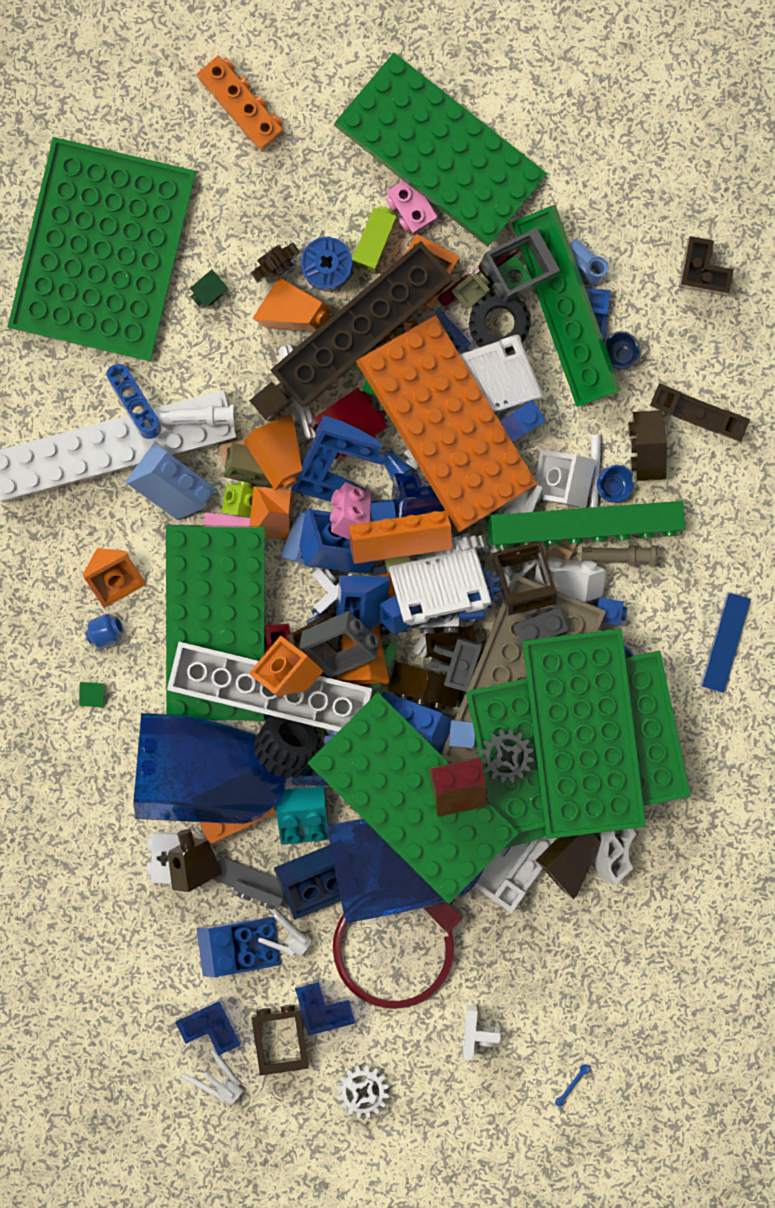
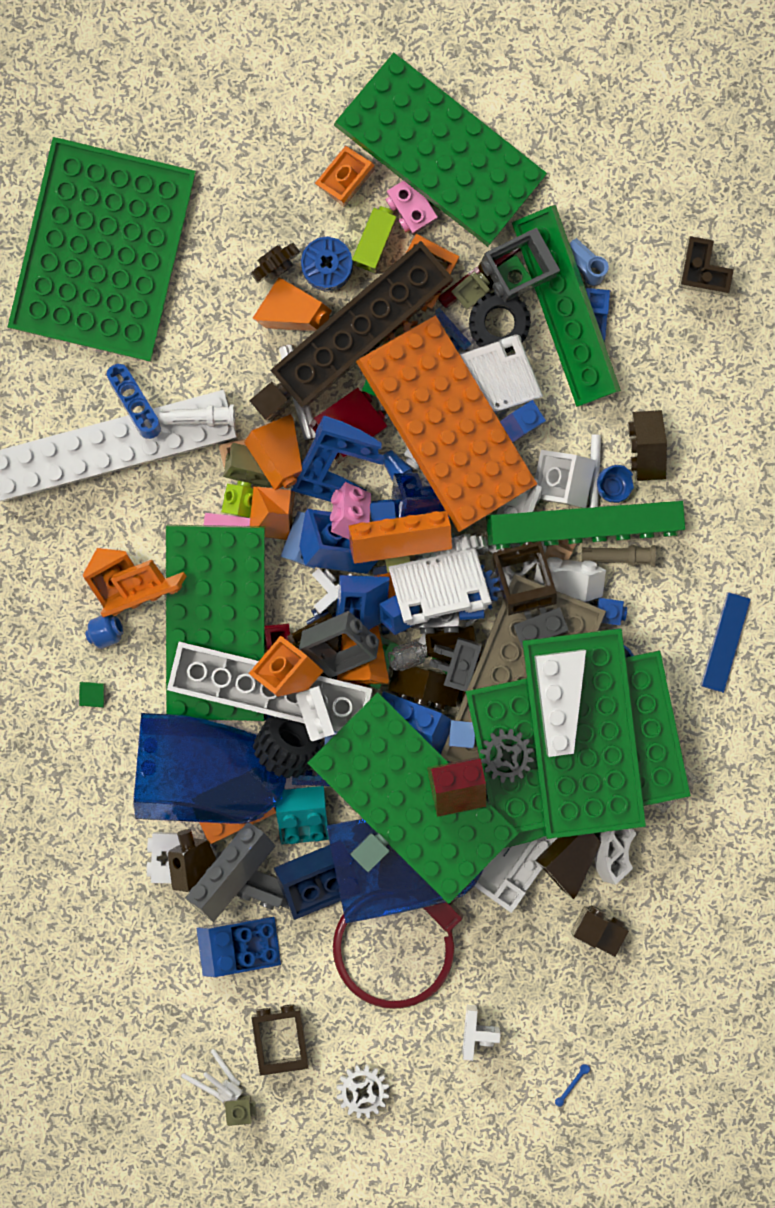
(139, 585): none -> orange bracket
(170, 483): medium blue slope -> none
(208, 289): dark green brick -> none
(210, 1020): clear blue brick -> none
(230, 871): none -> dark grey brick
(240, 103): orange brick -> none
(240, 1111): none -> olive bracket
(296, 941): white plant -> none
(315, 714): none -> white bracket
(319, 1014): clear blue brick -> none
(345, 175): none -> orange slope
(370, 851): none -> sand green brick
(407, 655): none -> clear brick
(559, 694): none -> white wedge
(599, 931): none -> dark brown brick
(623, 350): dark blue hair -> none
(699, 413): dark brown slope -> none

